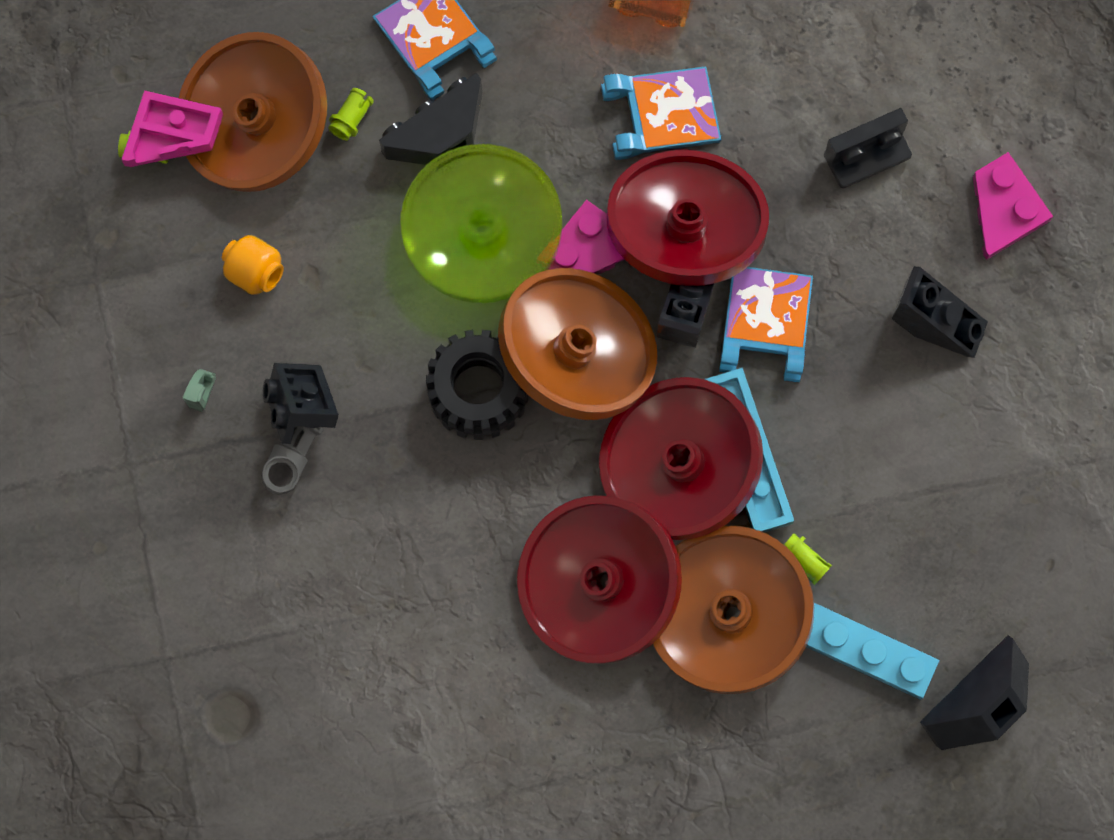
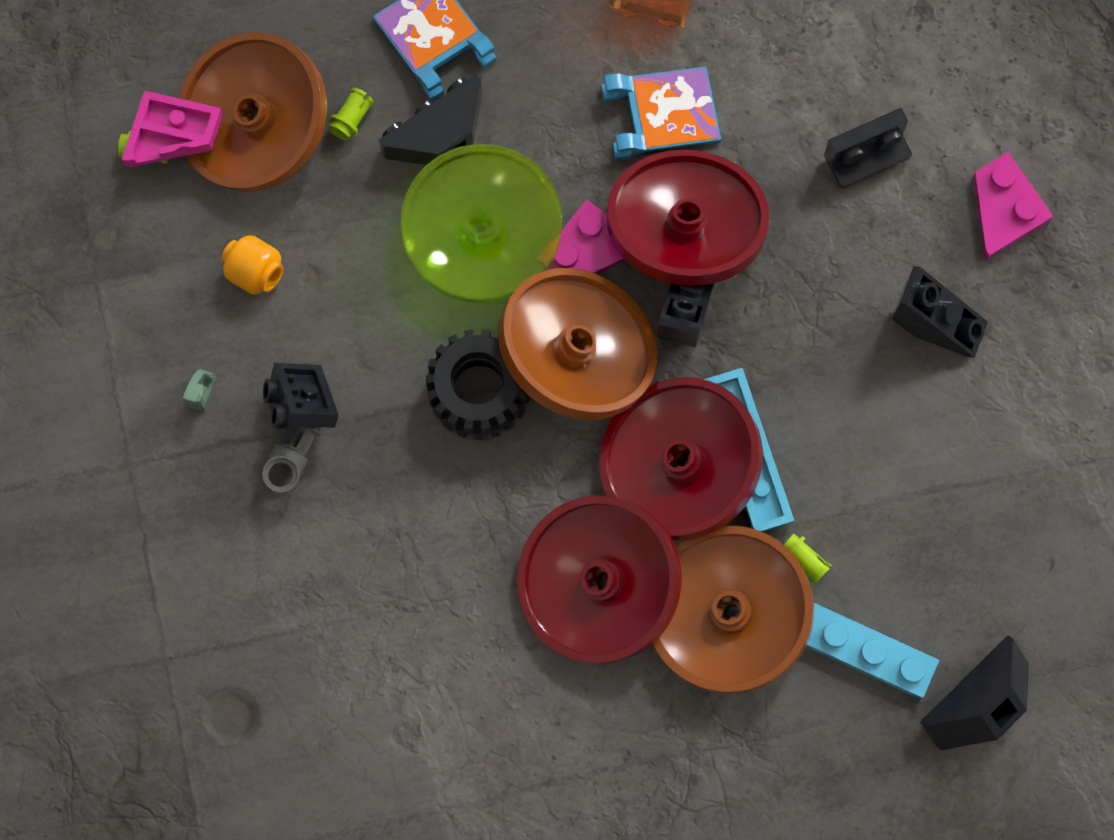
(767, 315): flag -> none

